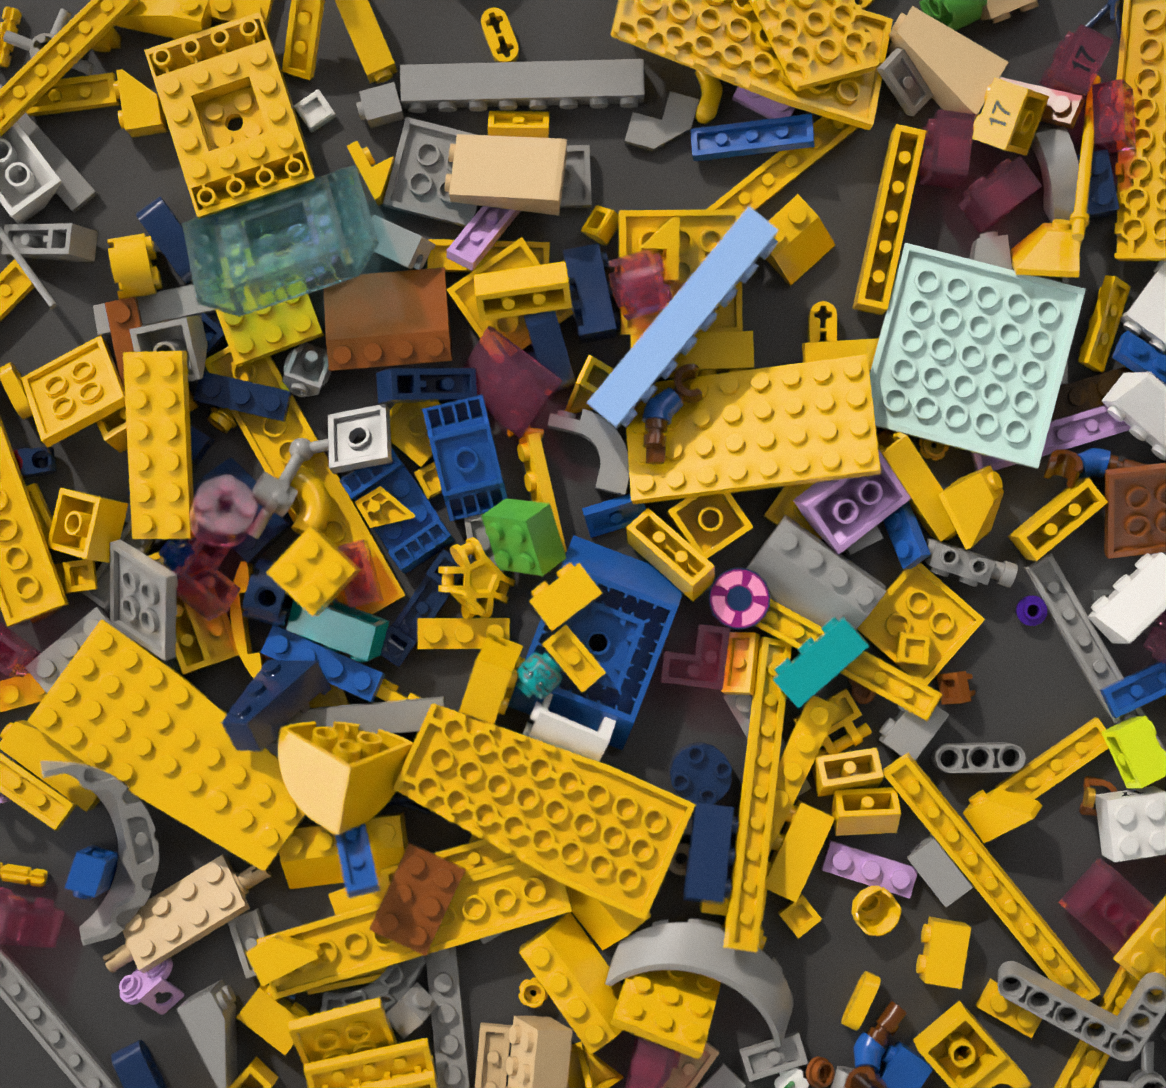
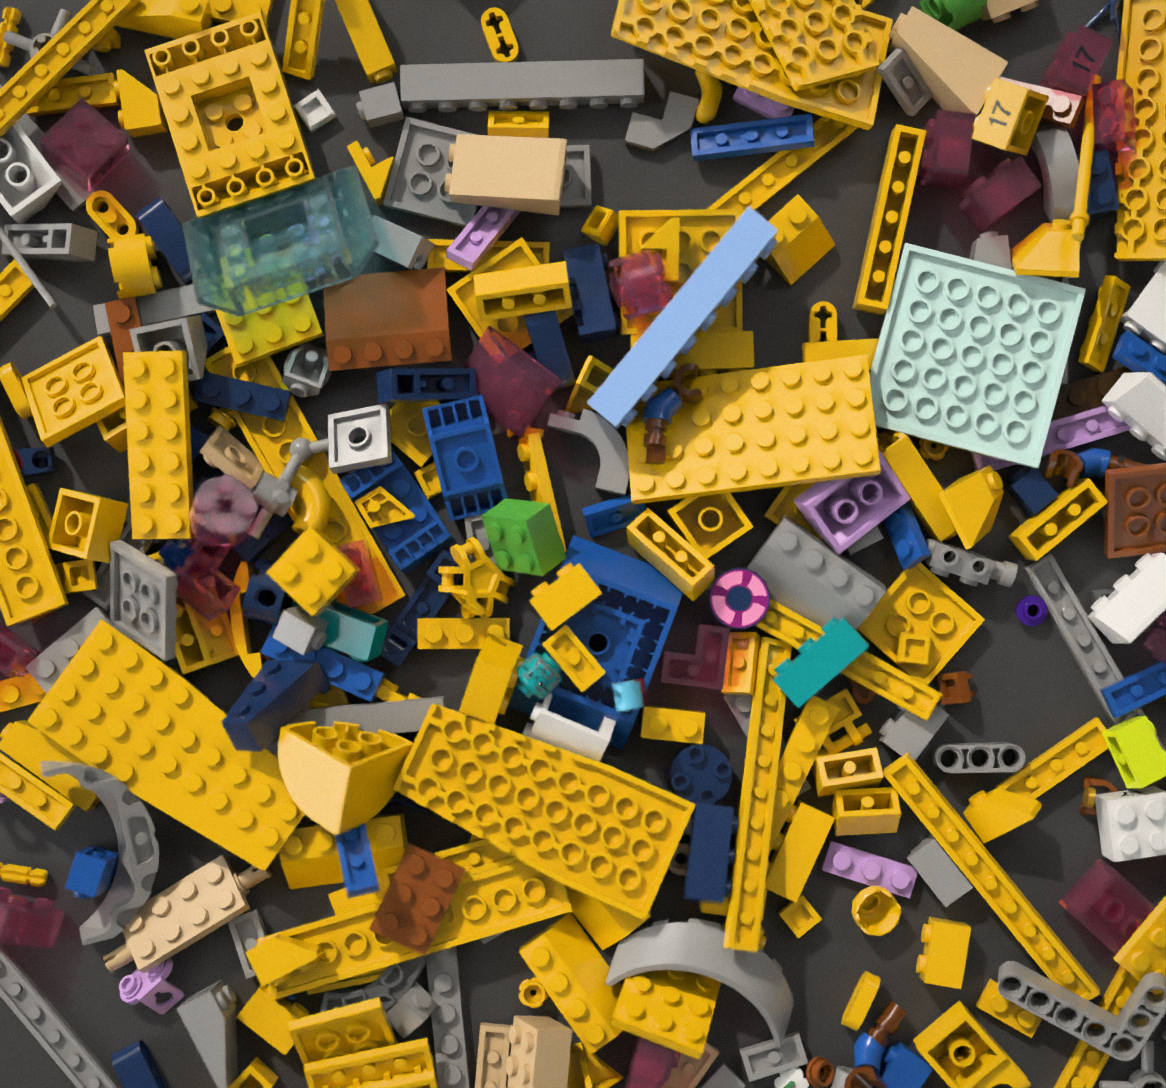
(85, 145): none -> clear pink brick
(113, 218): none -> yellow plate
(232, 457): none -> tan plate
(301, 630): none -> light grey brick
(629, 694): none -> medium azure leg
(672, 724): none -> yellow brick
(1030, 490): none -> dark blue brick

